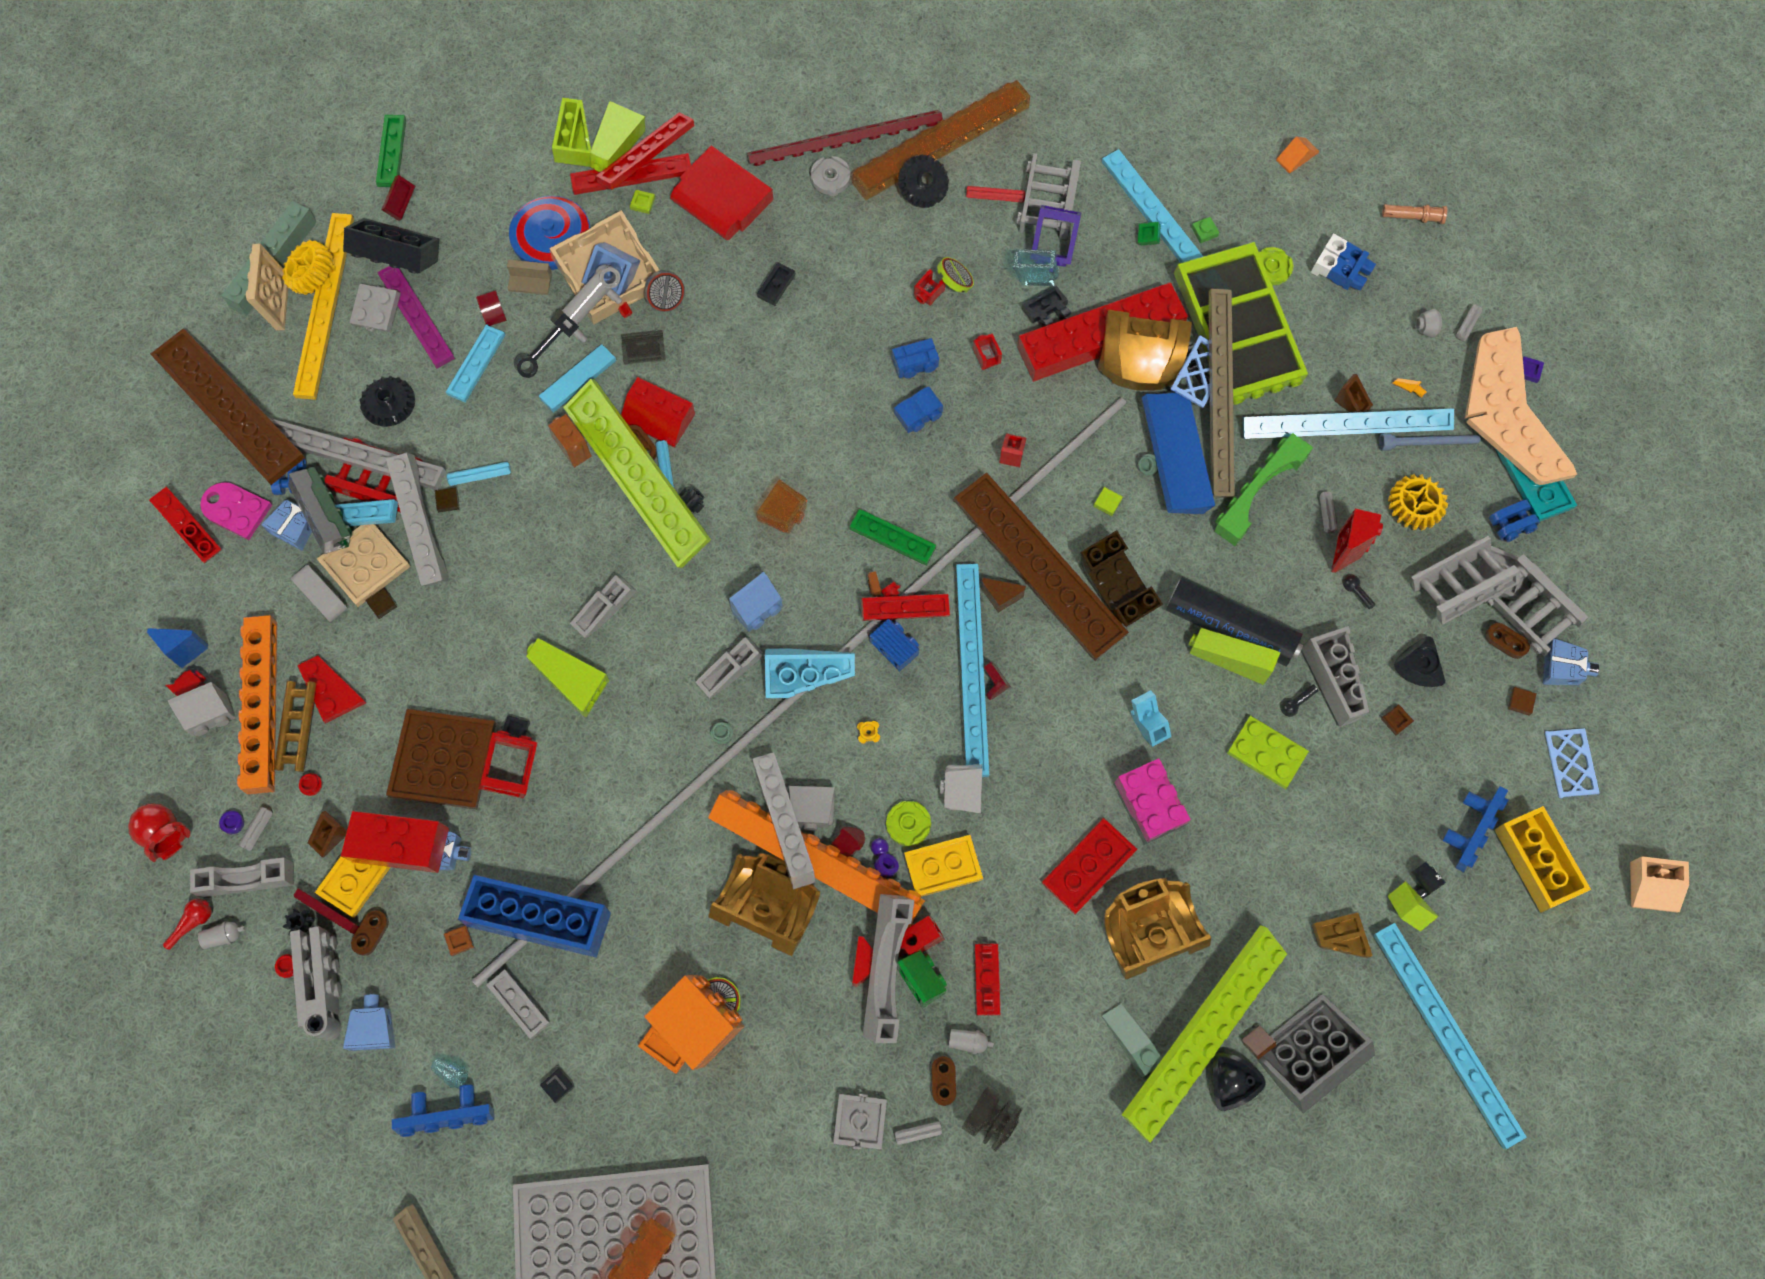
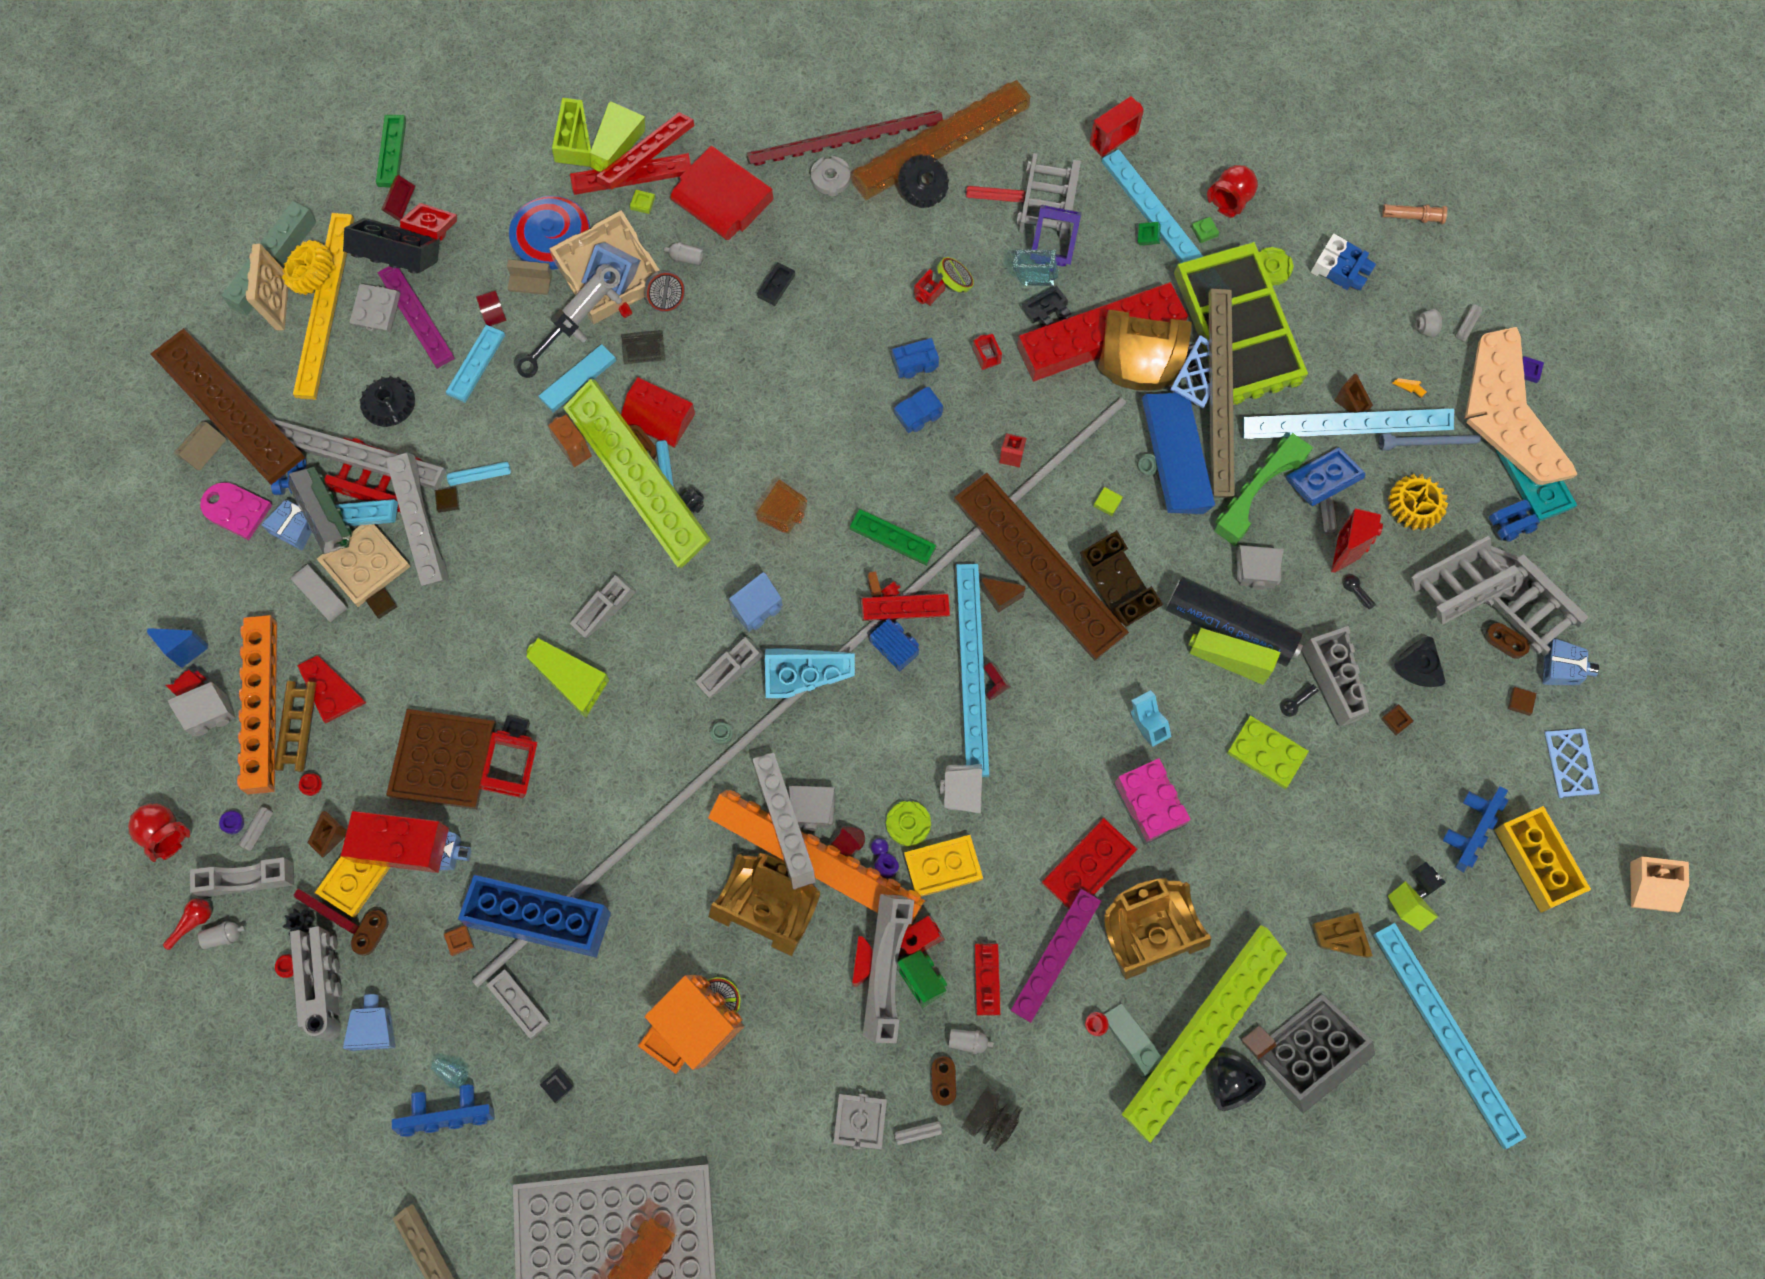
(185, 524): red slope -> none
(200, 445): none -> dark tan panel
(428, 221): none -> red hinge
(684, 253): none -> light grey piece
(872, 726): yellow plate -> none
(1055, 956): none -> magenta plate
(1097, 1024): none -> red plate
(1116, 126): none -> red window
(1233, 190): none -> red tile
(1259, 567): none -> light grey torso
(1296, 154): orange slope -> none
(1325, 476): none -> blue tile

